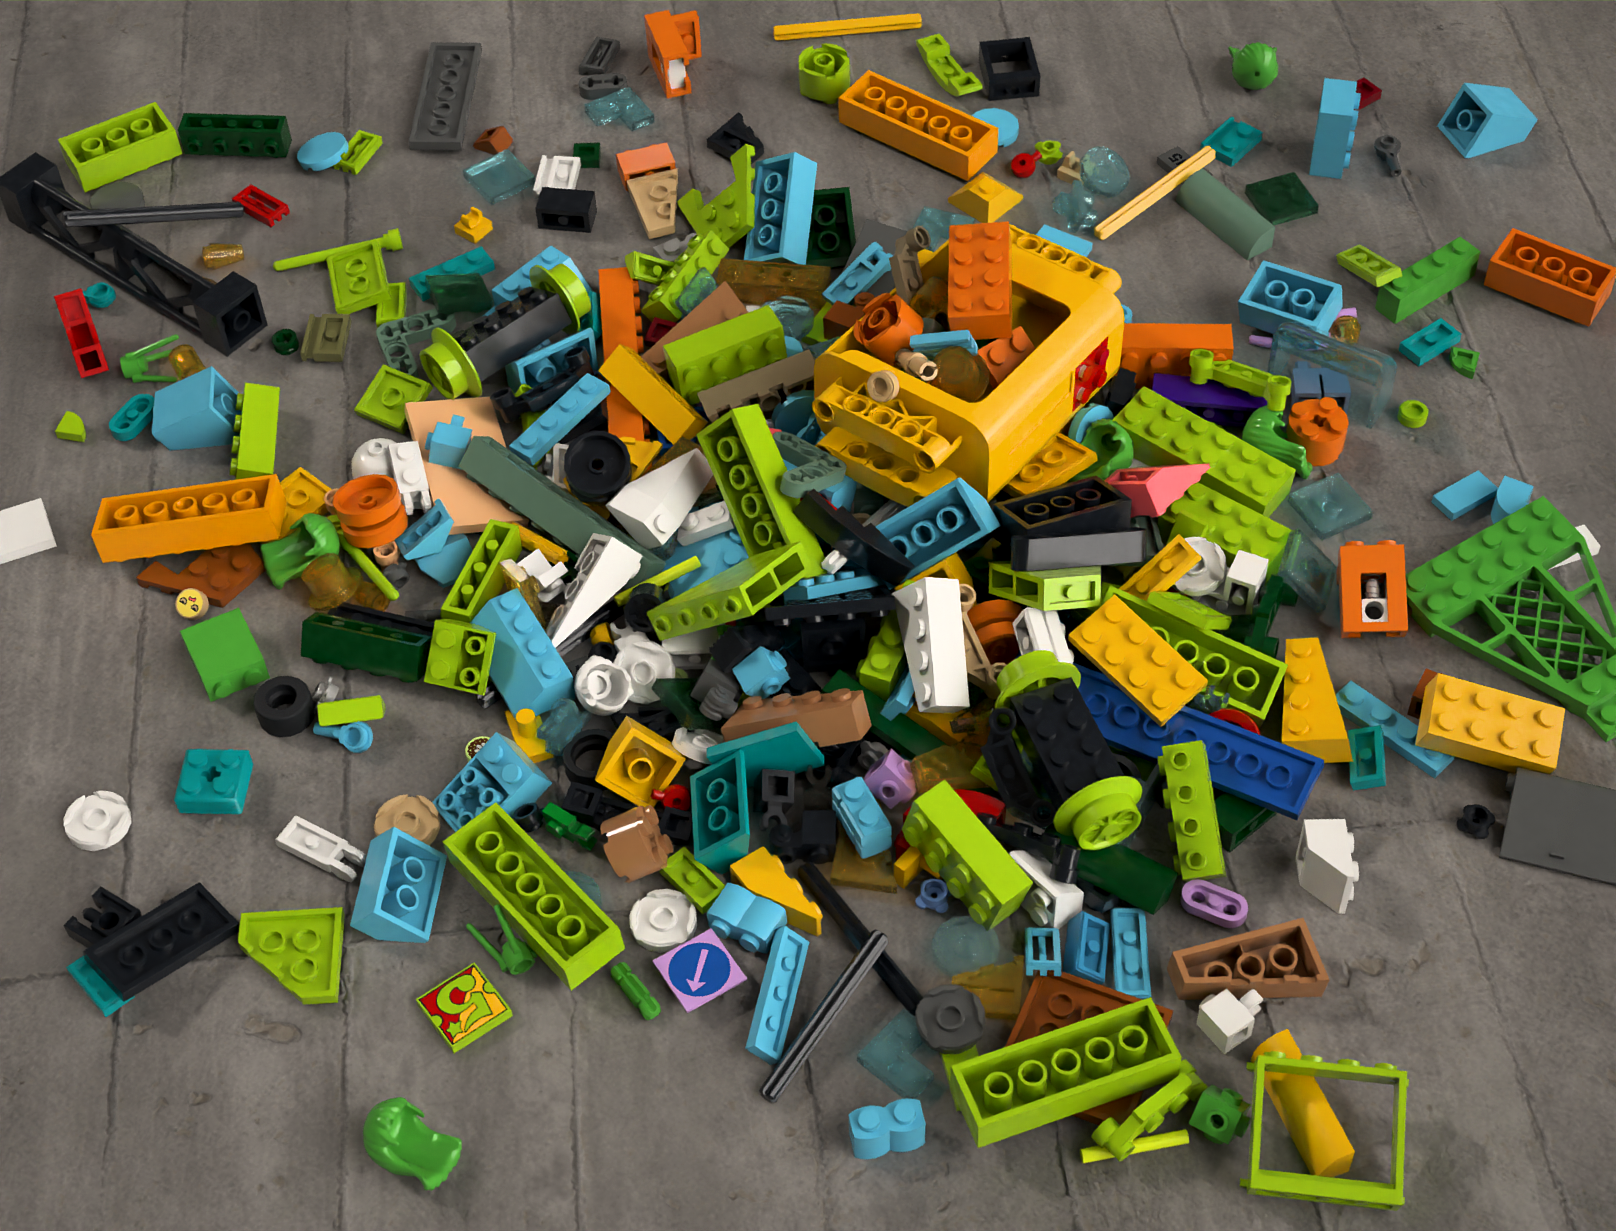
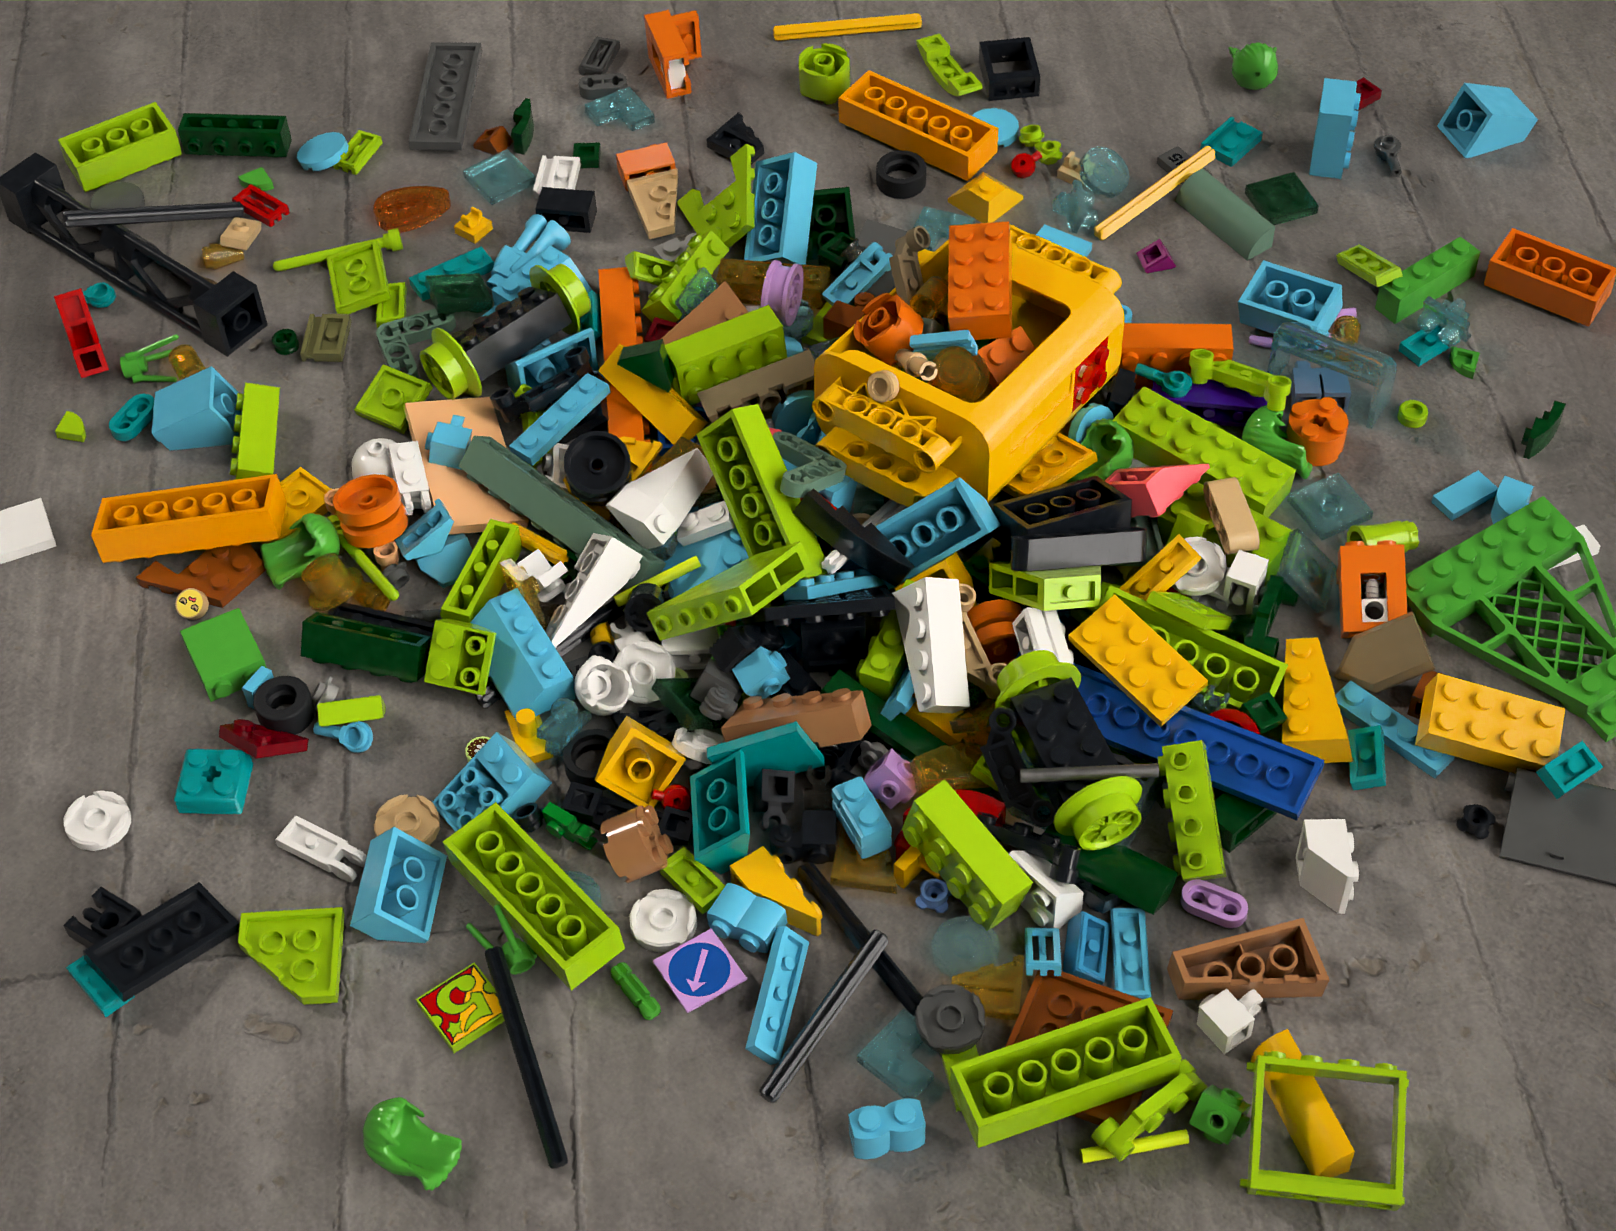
(240, 233): none -> tan plate
(252, 685): none -> medium azure tile
(256, 178): none -> bright green tile
(260, 741): none -> dark red wing
(417, 207): none -> clear orange piece
(513, 258): none -> medium azure piece
(523, 130): none -> dark green slope
(526, 1058): none -> black axle
(648, 362): none -> dark green slope
(783, 290): none -> lavender wheel
(829, 253): none -> dark green slope
(852, 251): none -> clear smoke bush
(901, 161): none -> black tyre
(1031, 135): none -> lime plate
(1088, 773): none -> flat silver bar
(1155, 257): none -> magenta slope
(1173, 383): none -> teal plate
(1231, 515): none -> tan beam
(1264, 712): none -> dark green tile
(1386, 655): none -> dark tan tile
(1401, 532): none -> lime plant
(1449, 316): none -> clear light blue hips
(1543, 430): none -> dark green slope
(1569, 769): none -> teal plate

